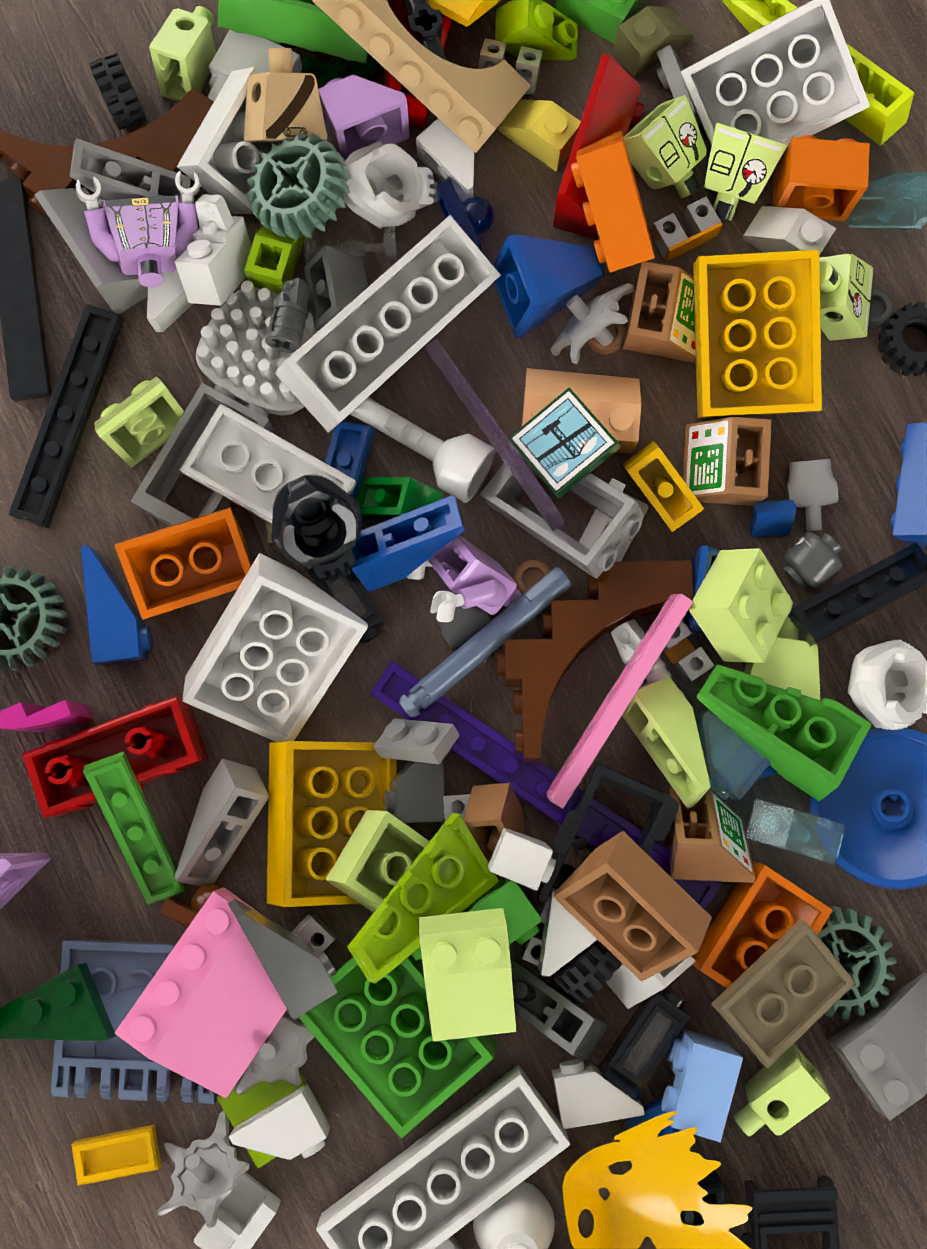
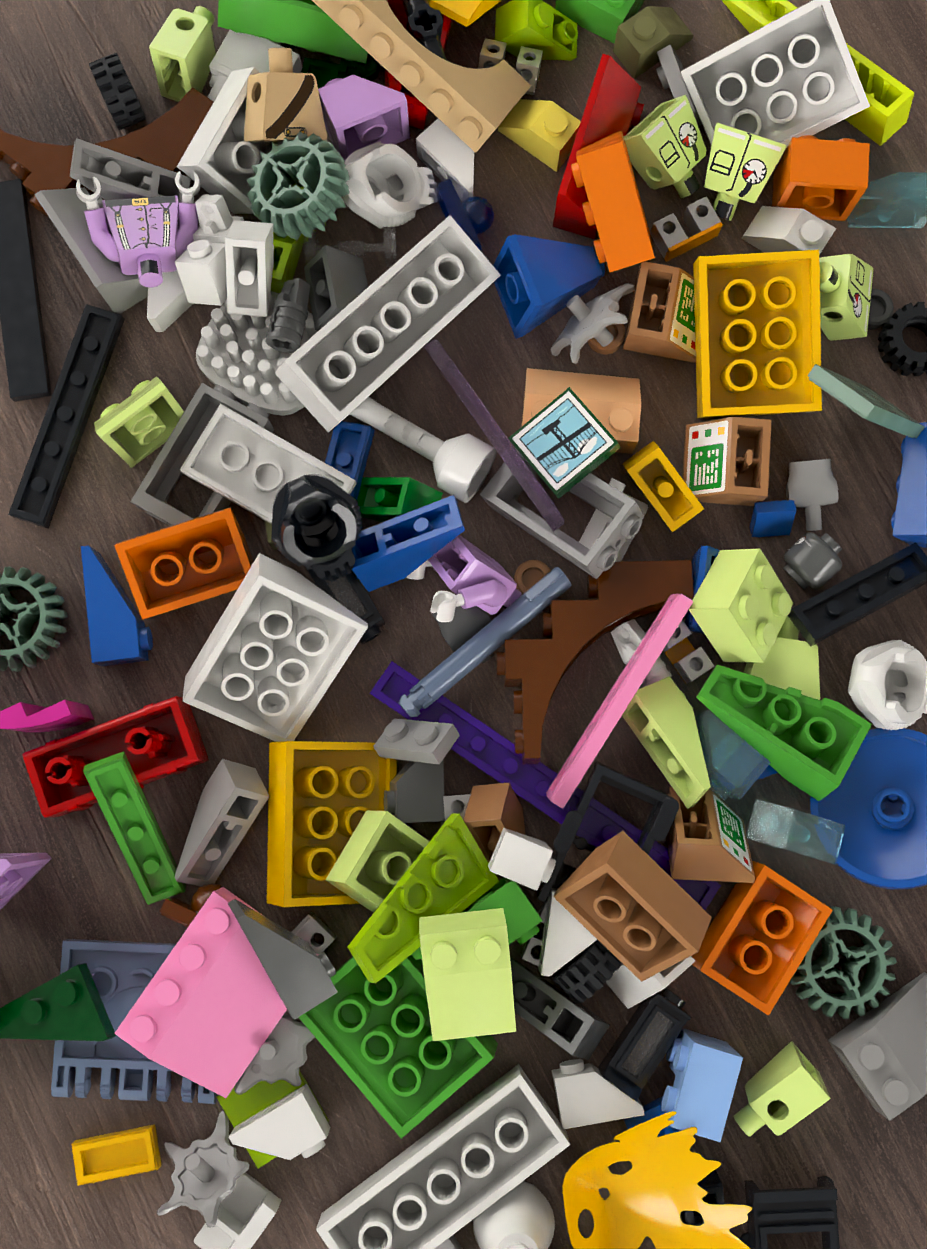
(249, 267): none -> white slope
(783, 993): dark tan tile -> none
(865, 402): none -> sand green tile

